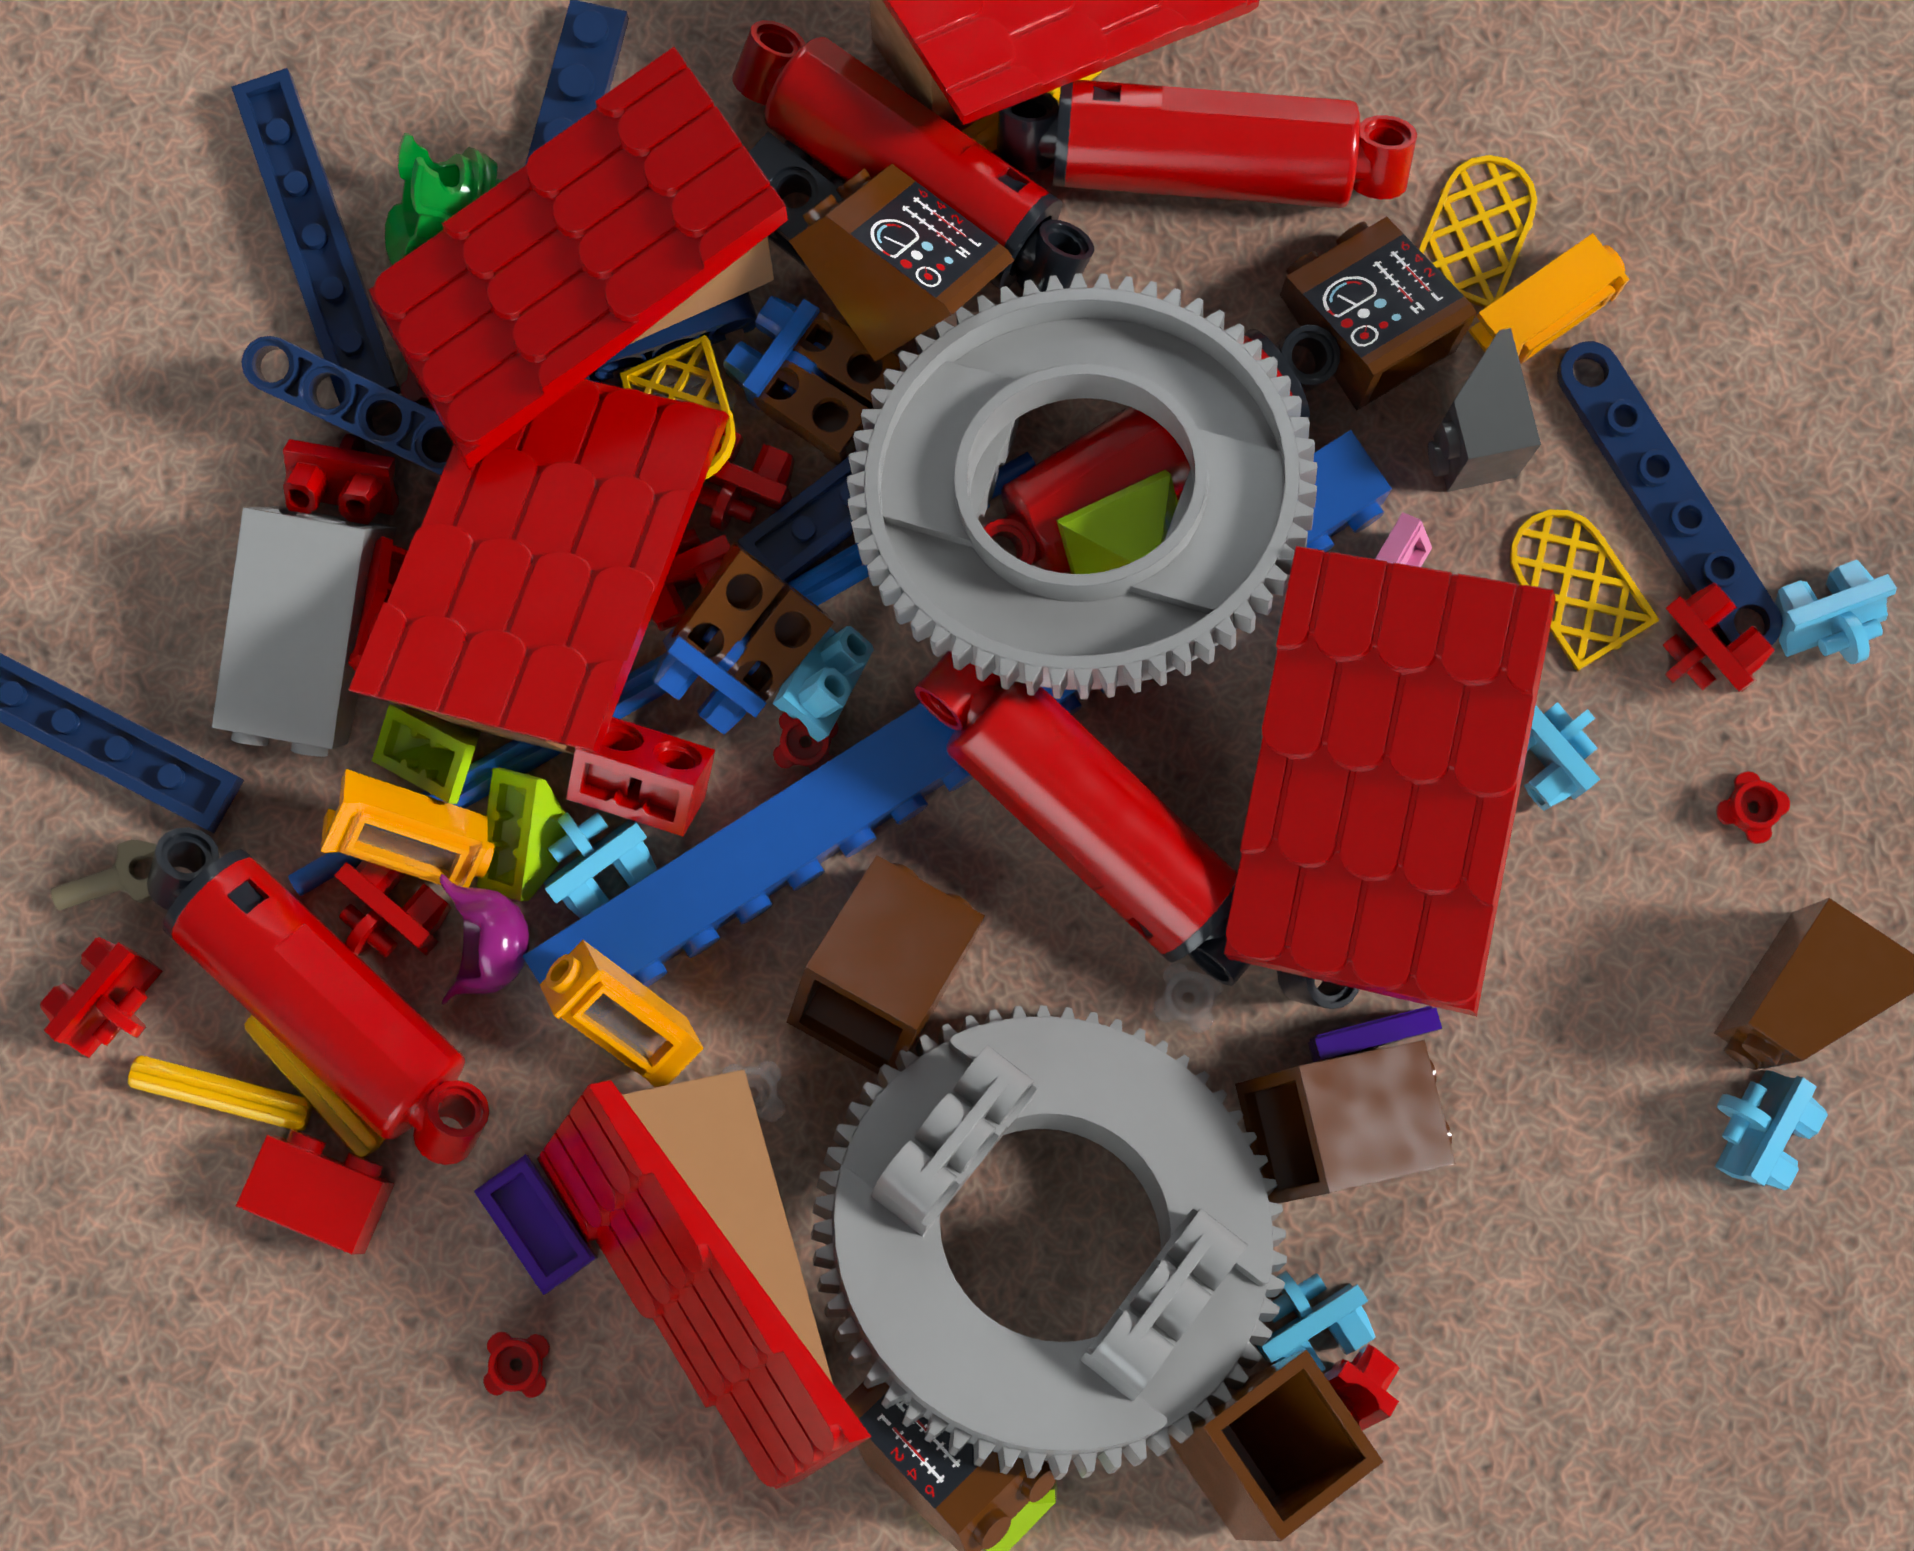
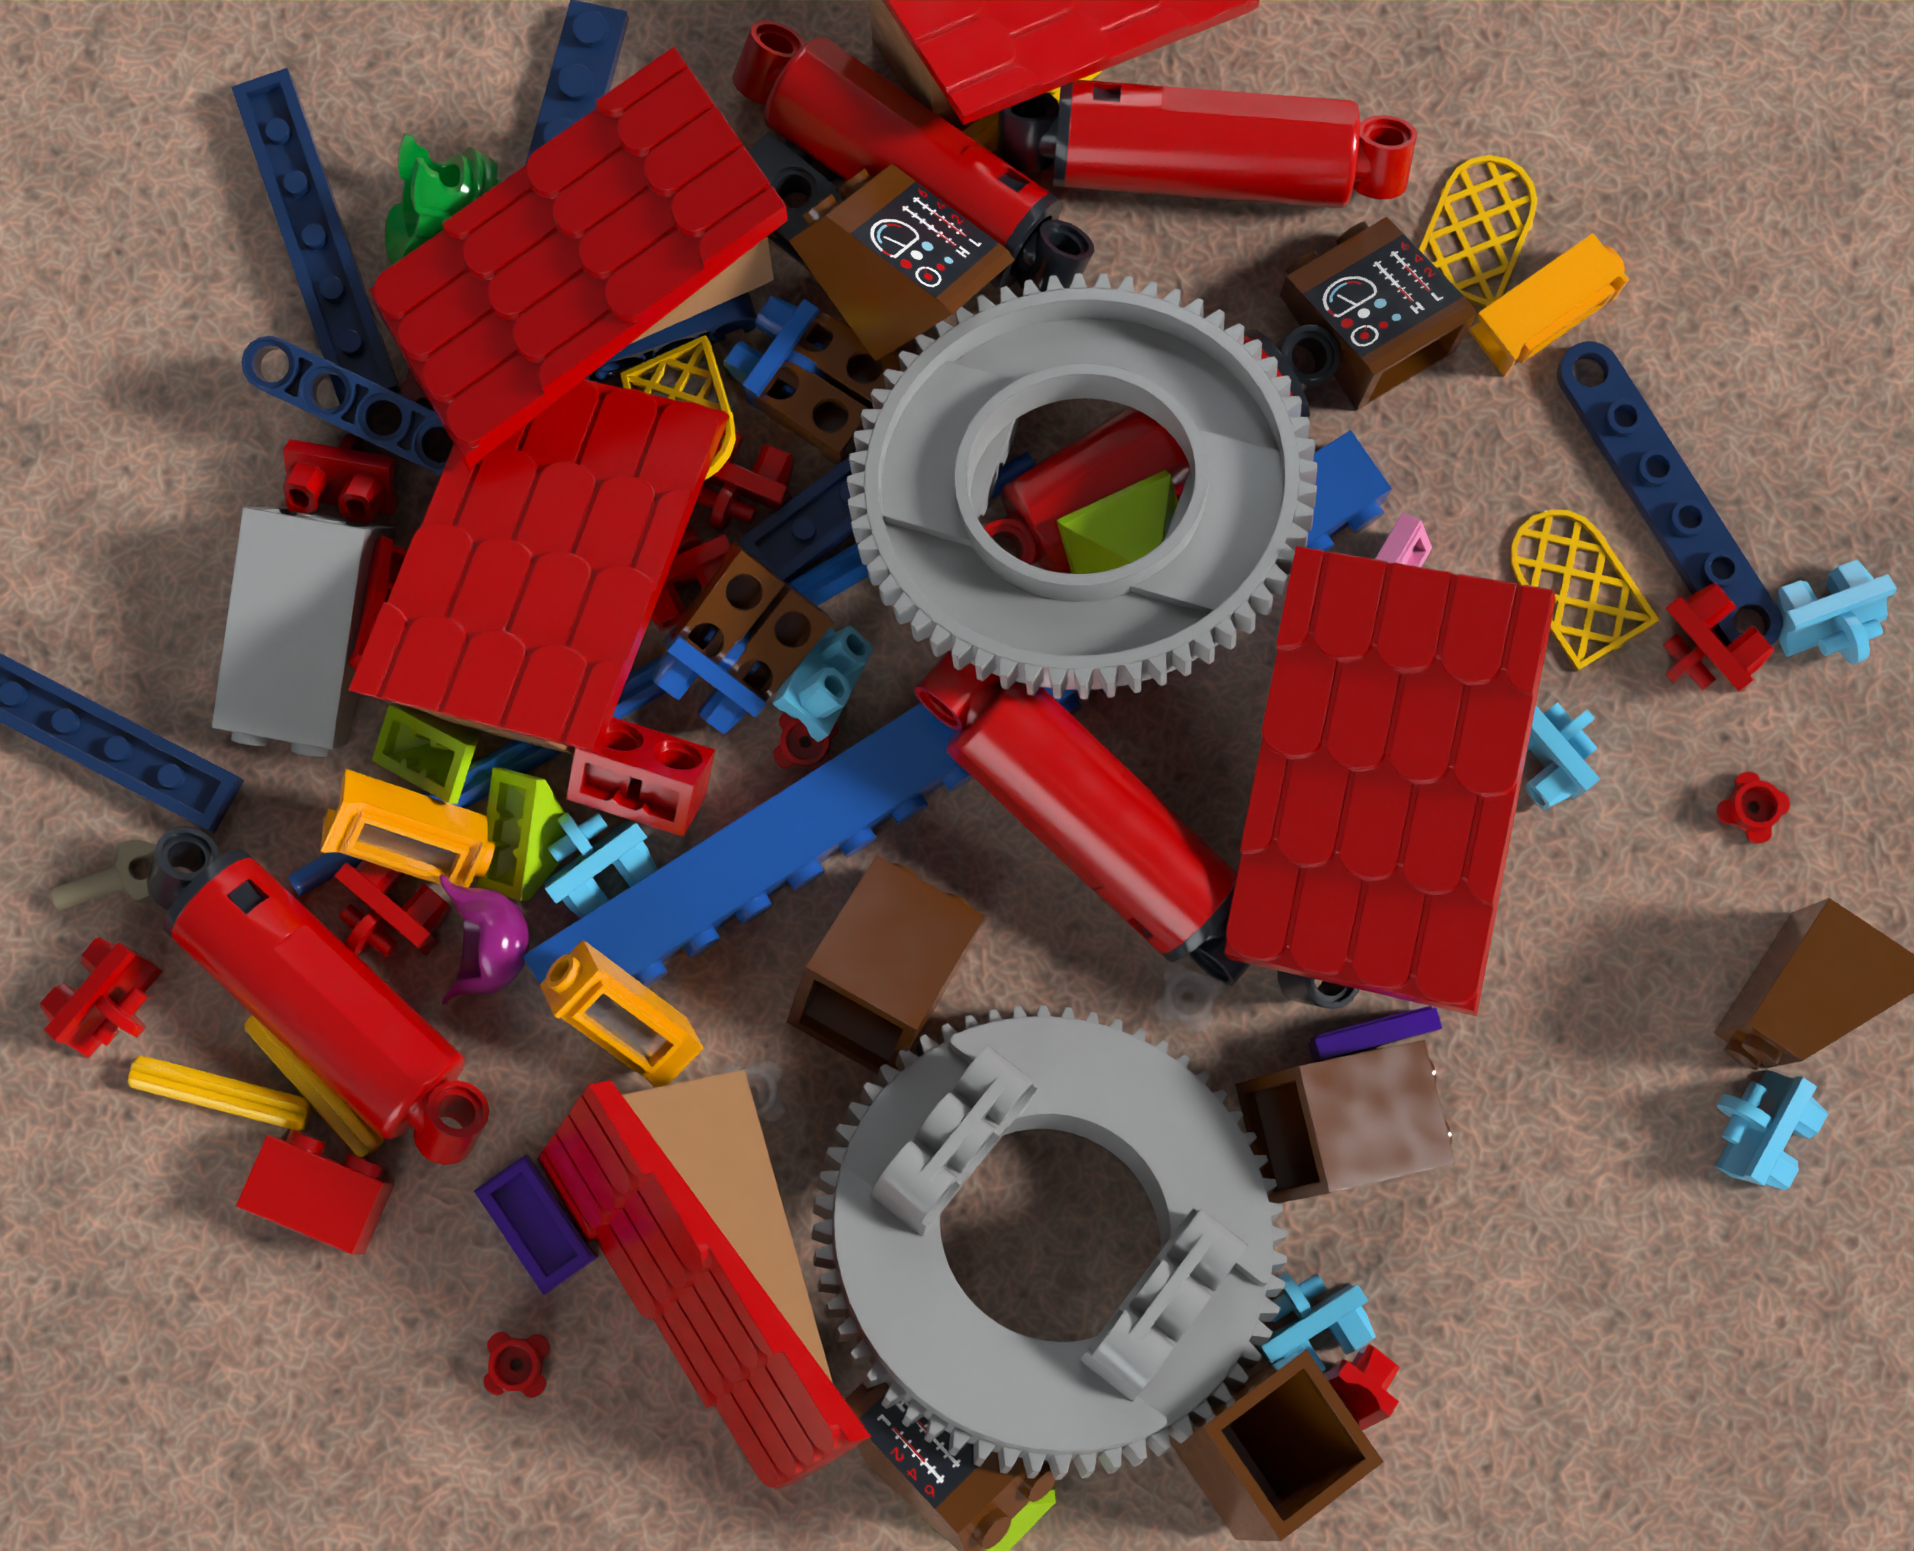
(1489, 425): dark grey slope -> none

